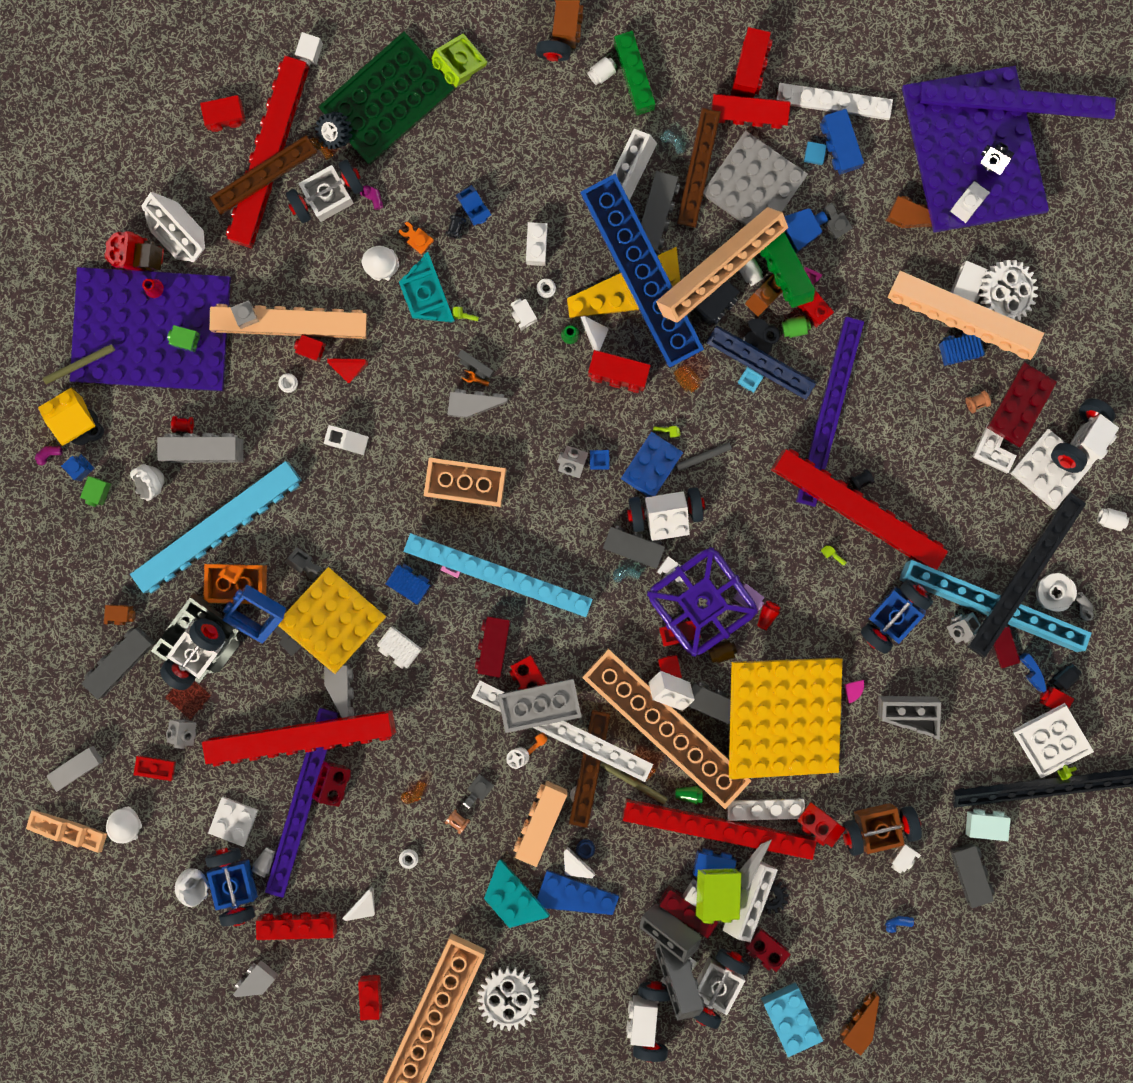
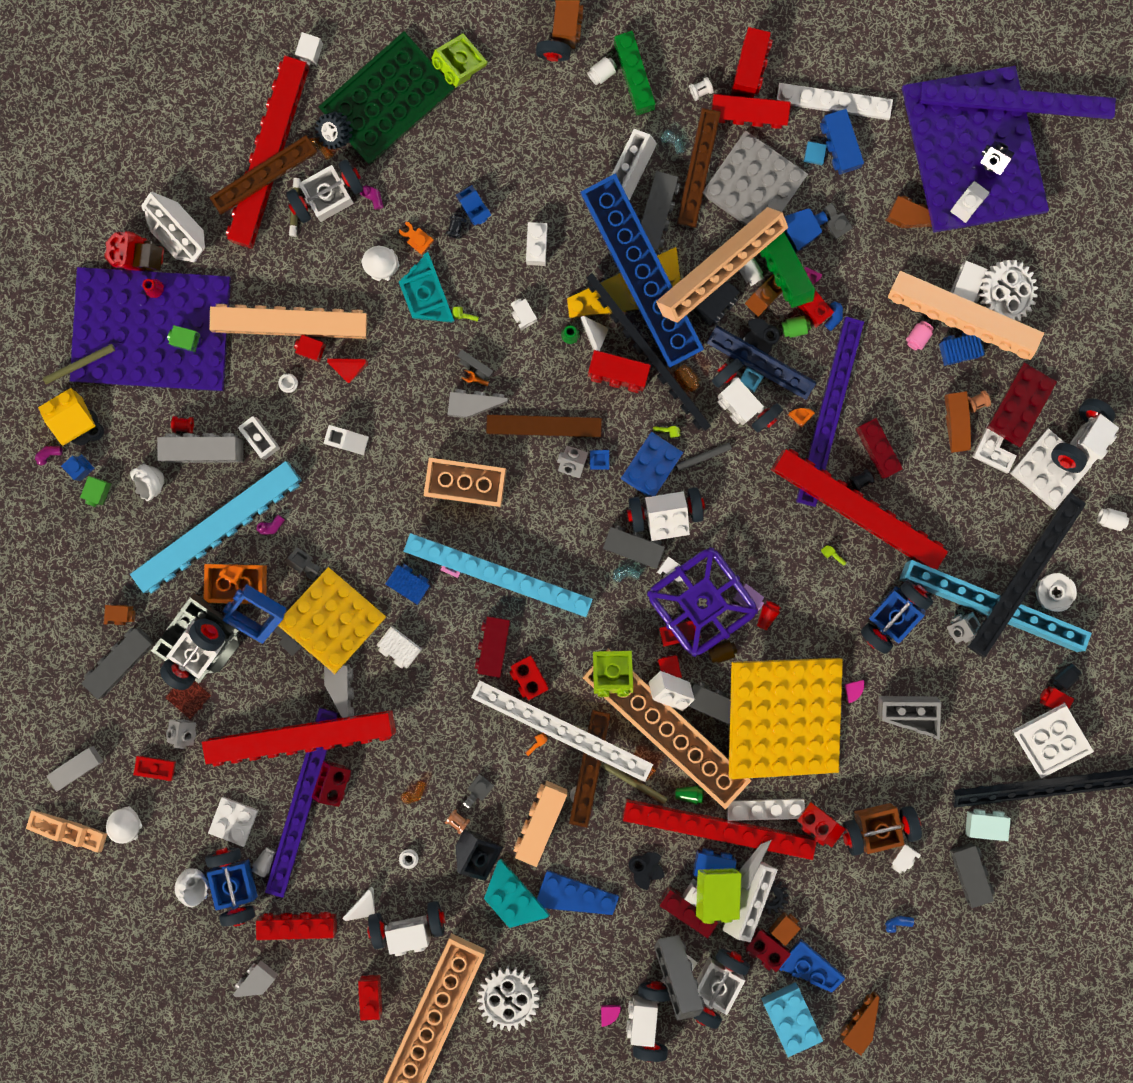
(223, 113): red brick -> none
(244, 314): light grey brick -> none
(259, 437): none -> white brick
(270, 528): none -> magenta arm
(294, 218): none -> bar
(407, 933): none -> brick
(476, 855): none -> black slope
(514, 760): white wheel -> none
(539, 705): light grey plate -> none
(544, 426): none -> reddish brown tile
(550, 283): white plate -> none
(575, 866): white slope -> none
(585, 848): dark blue plate -> none
(609, 1014): none -> dark pink tile
(612, 673): none -> lime plate
(642, 347): none -> black plate
(648, 869): none -> black plate
(670, 932): dark grey brick -> none
(707, 88): none -> white bush
(741, 401): none -> brick
(785, 928): none -> dark orange brick
(801, 415): none -> orange tile
(811, 966): none -> blue wing
(836, 317): none -> blue arm
(879, 448): none -> dark red brick
(920, 335): none -> bright pink brick
(958, 421): none -> dark orange slope
(1006, 649): dark red tile -> none
(1035, 676): blue slope -> none
(1066, 773): lime hand -> none
(1086, 607): light grey arm -> none

